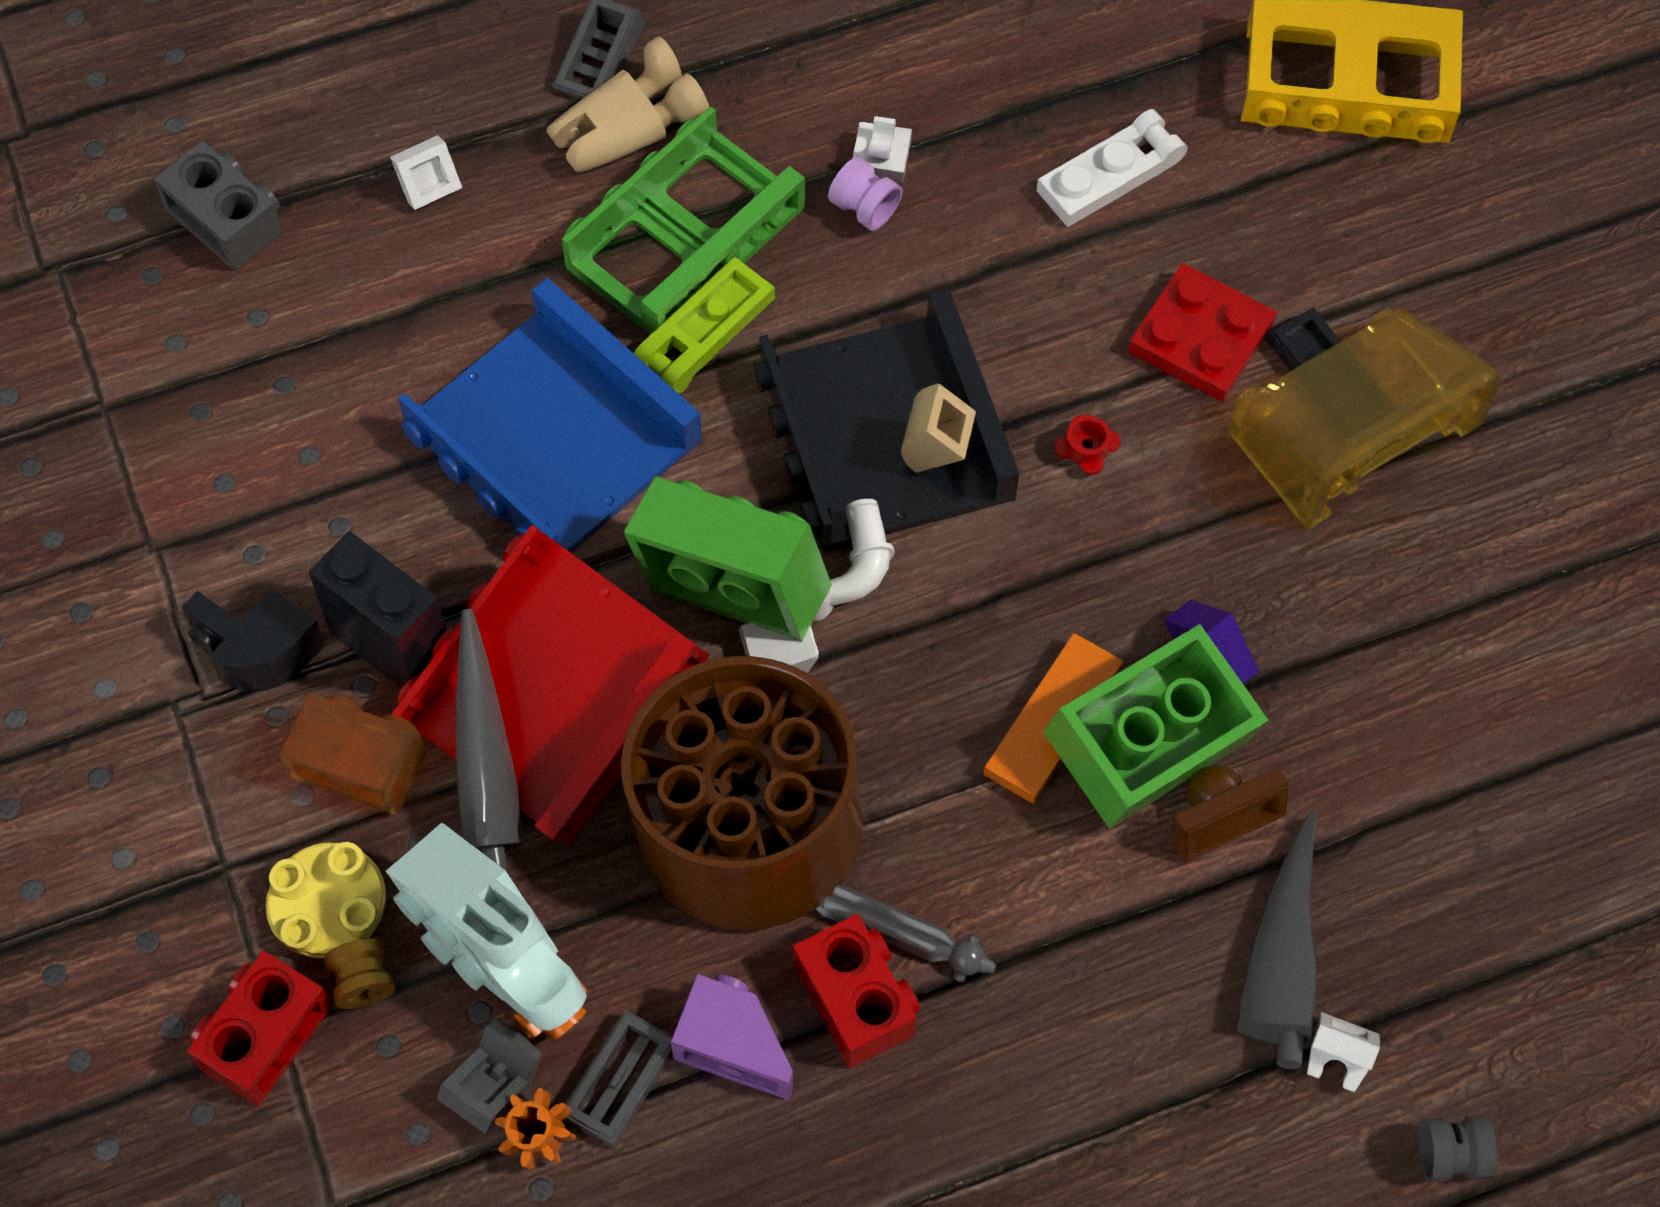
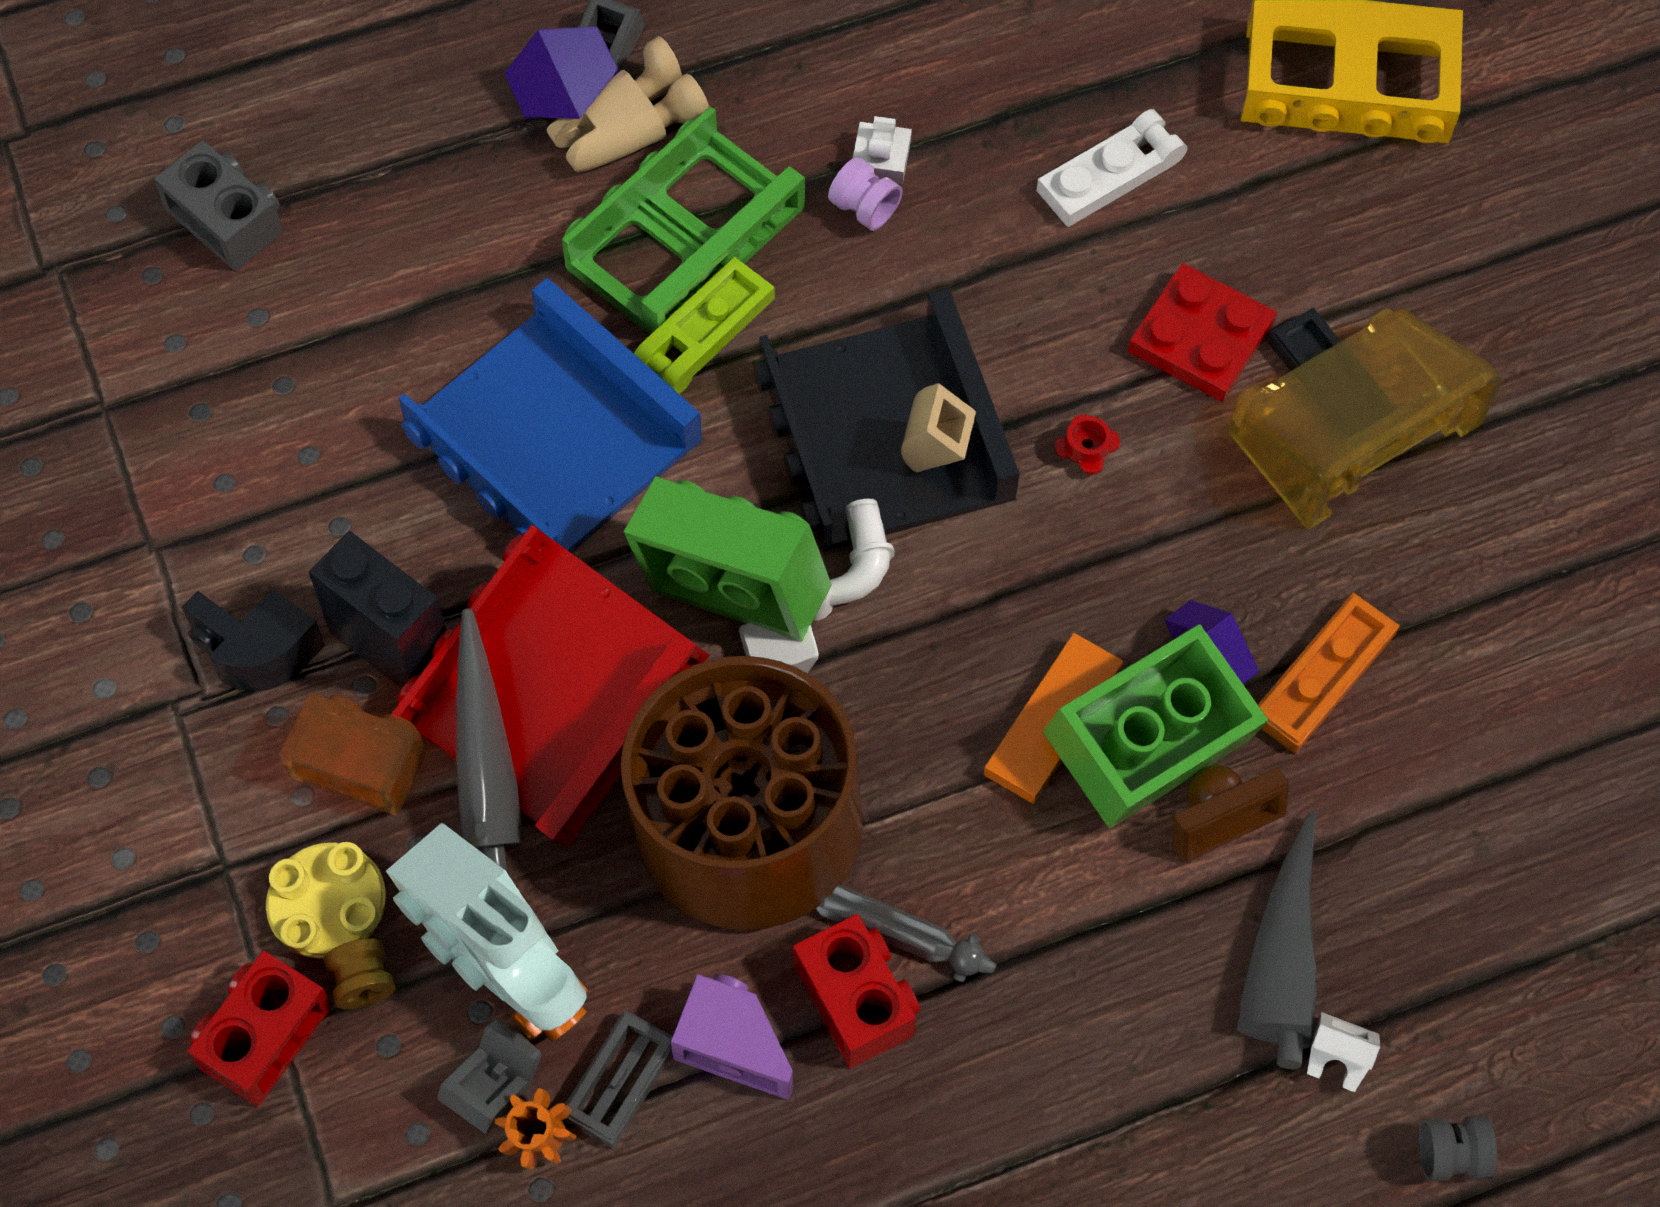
(426, 172): white tile -> none
(561, 72): none -> dark purple slope
(1325, 672): none -> orange tile

